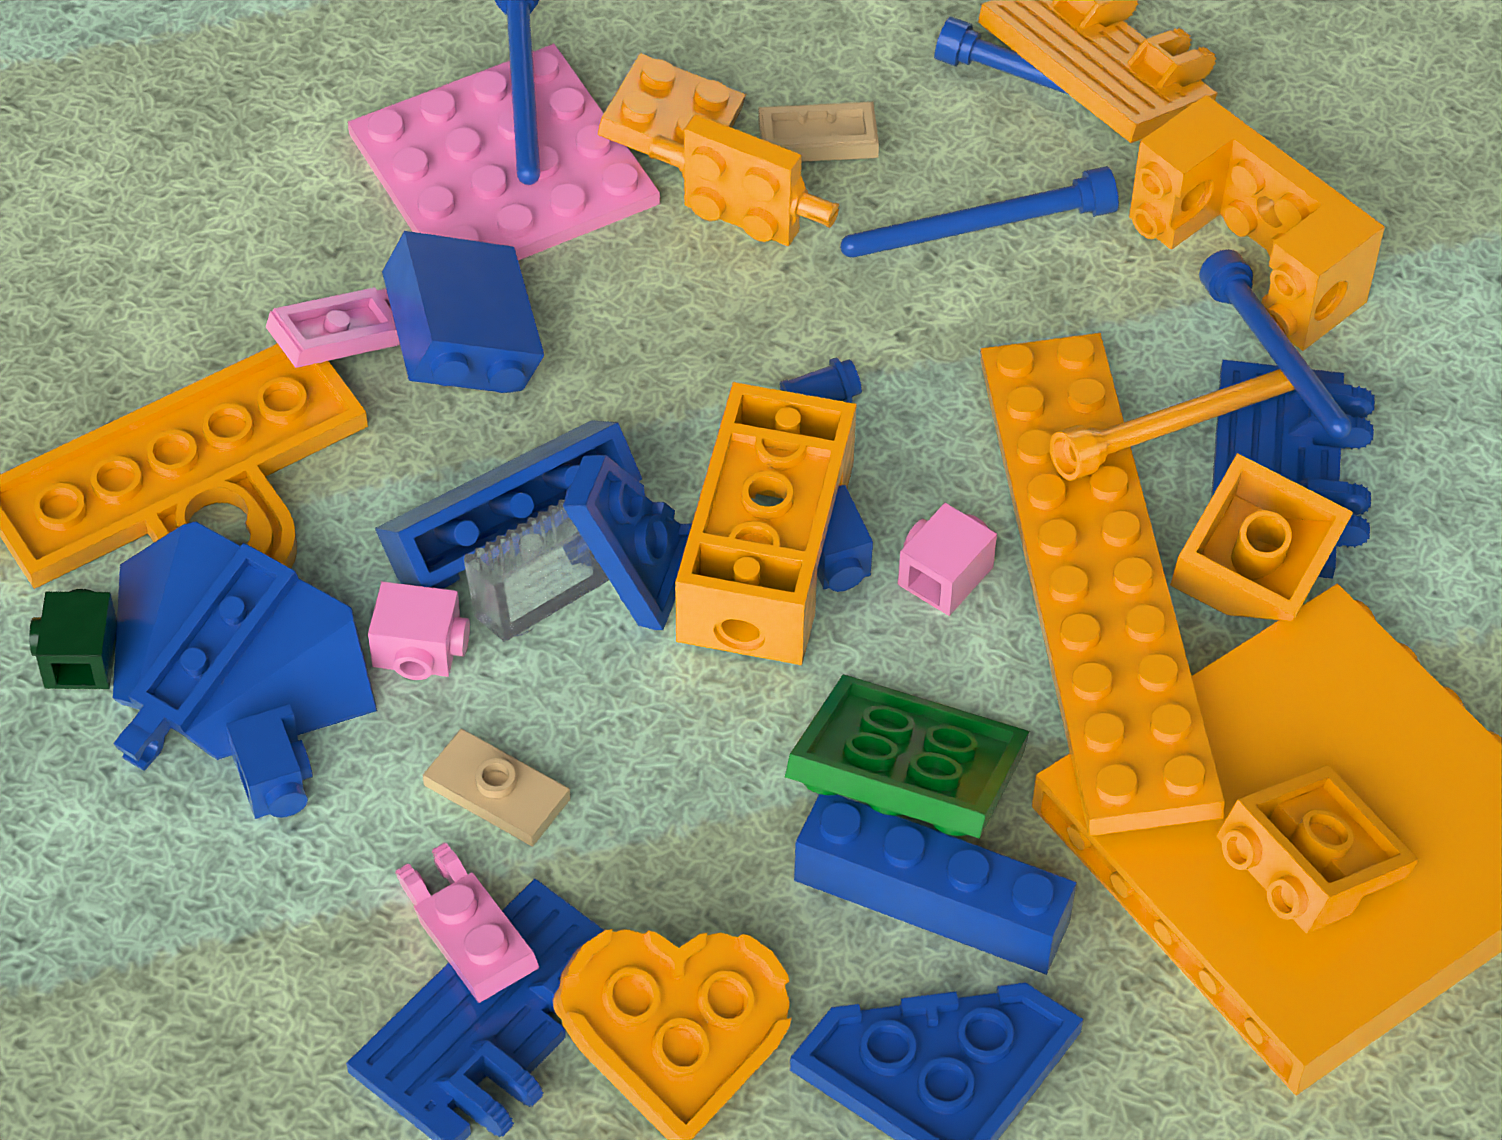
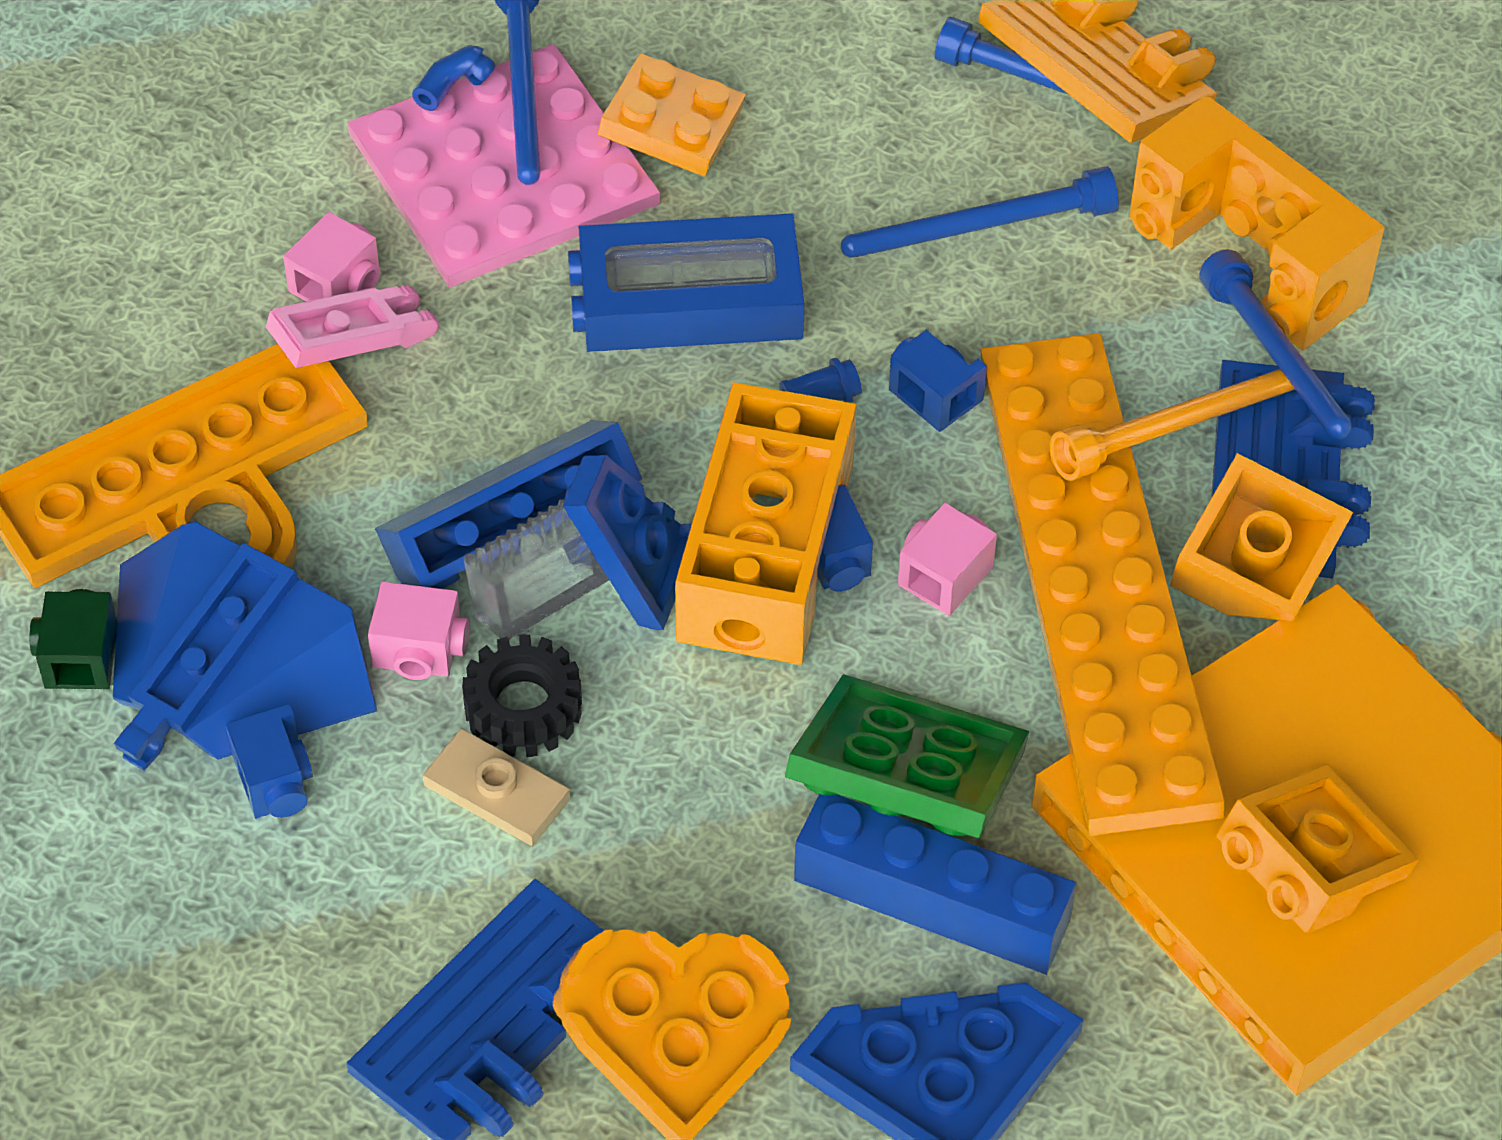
(332, 260): none -> bright pink brick
(448, 70): none -> blue arm
(462, 313): blue brick -> none
(468, 927): bright pink hinge -> none
(518, 664): none -> black tyre
(687, 282): none -> blue piece
(742, 180): light orange plate -> none
(822, 130): tan plate -> none
(935, 379): none -> blue brick

